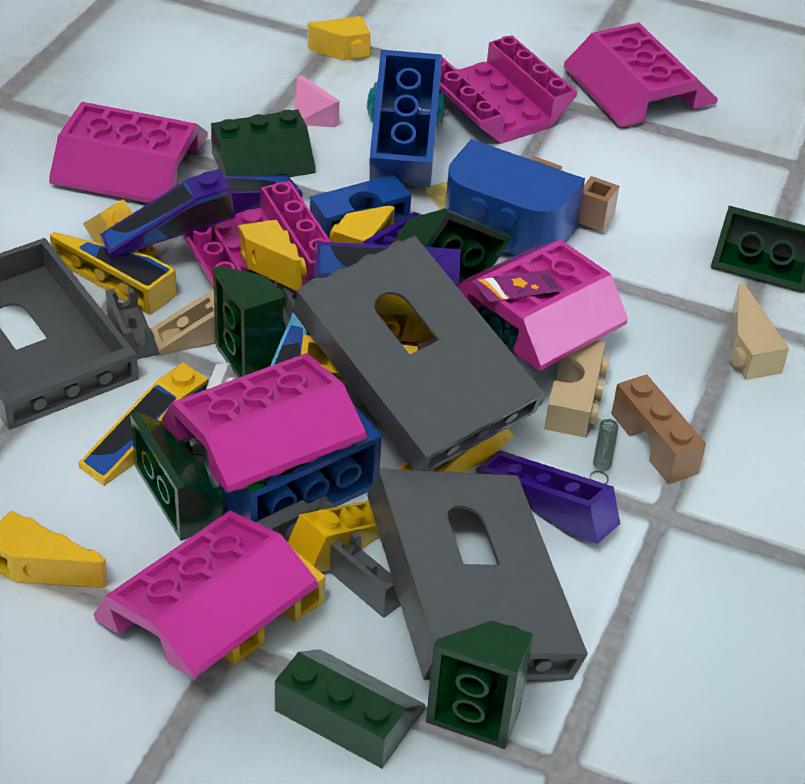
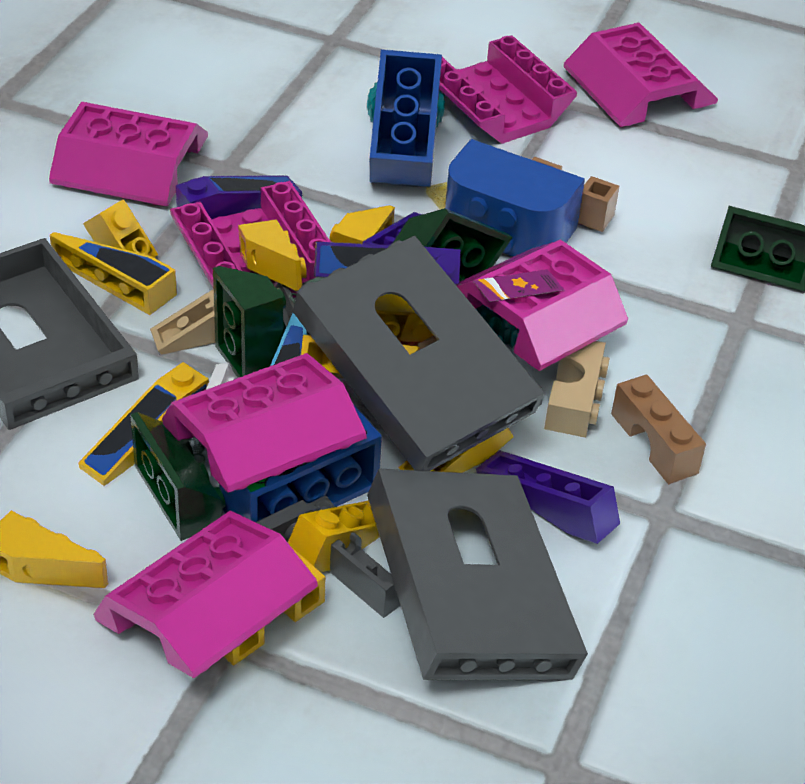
(131, 323): dark grey hinge -> none
(183, 209): slope -> none
(263, 145): dark green slope -> none
(315, 104): bright pink slope -> none
(332, 206): blue arch -> none
(340, 38): yellow slope -> none
(345, 705): dark green slope -> none
(479, 681): dark green slope -> none
(601, 435): sand green piece -> none
(755, 342): tan slope -> none

